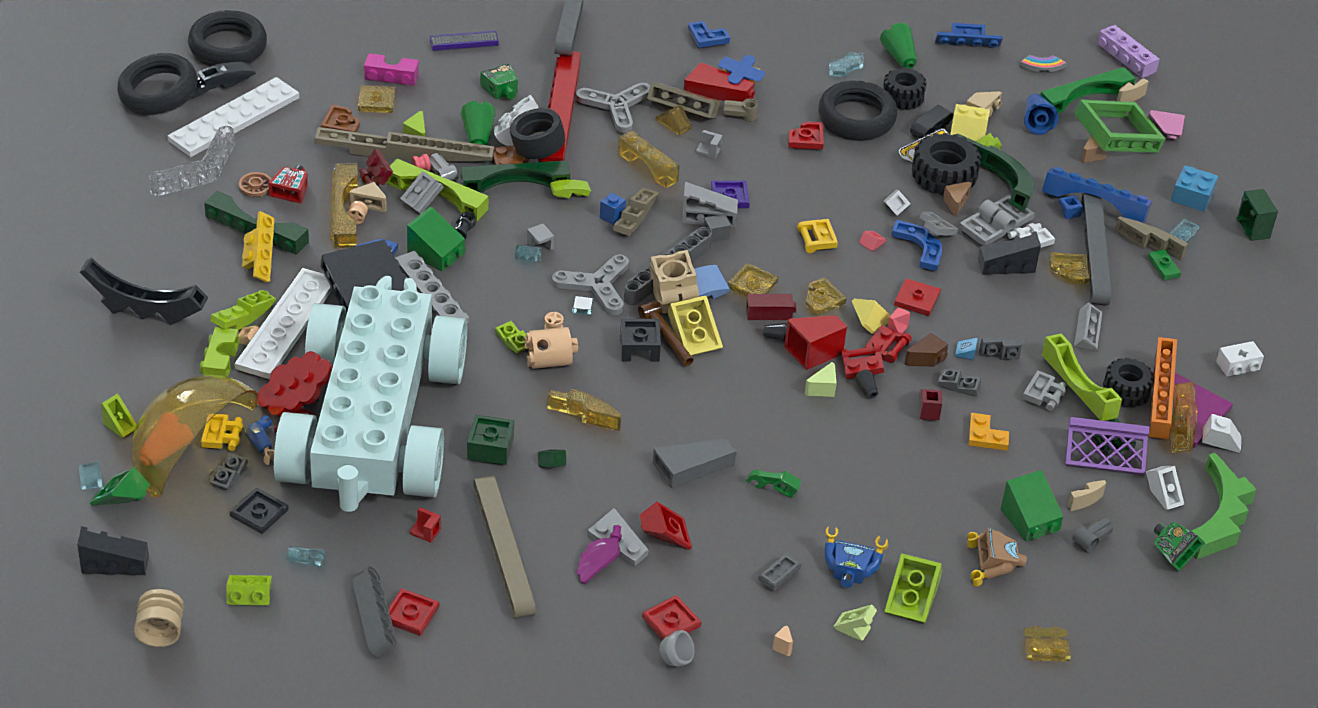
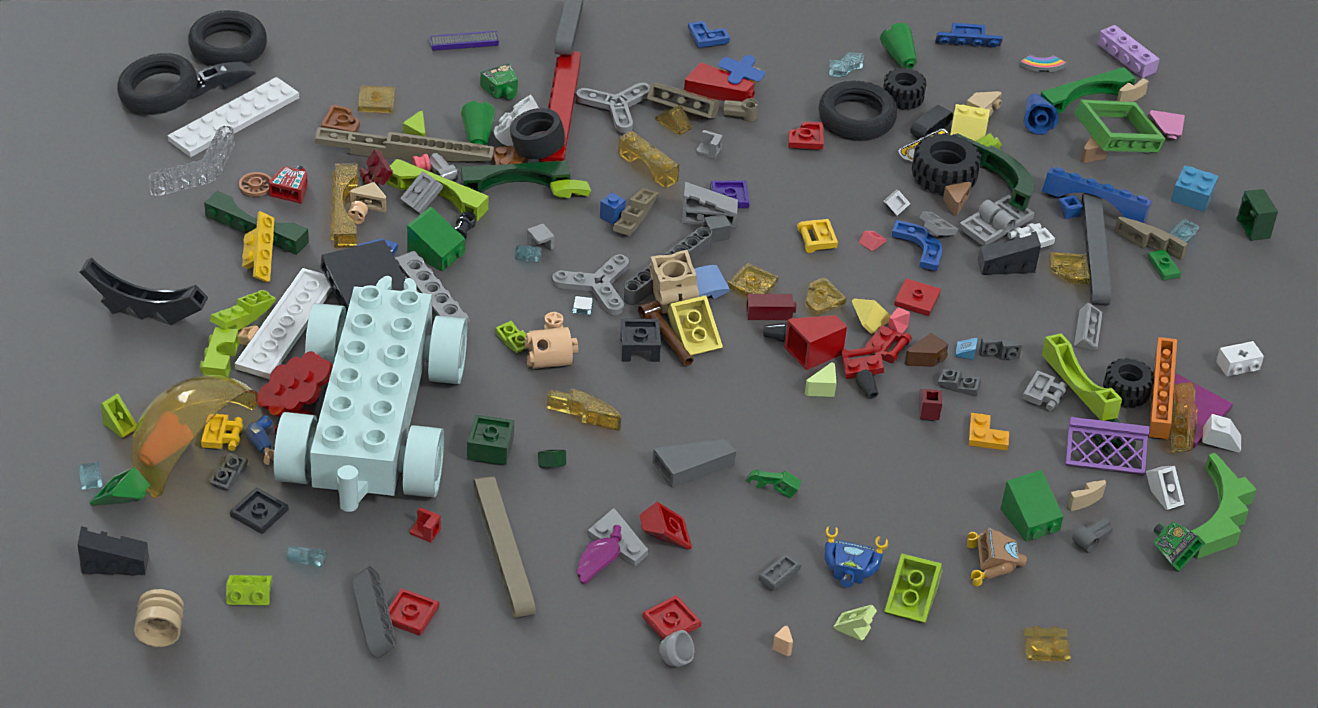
(402, 73): dark pink arch -> none

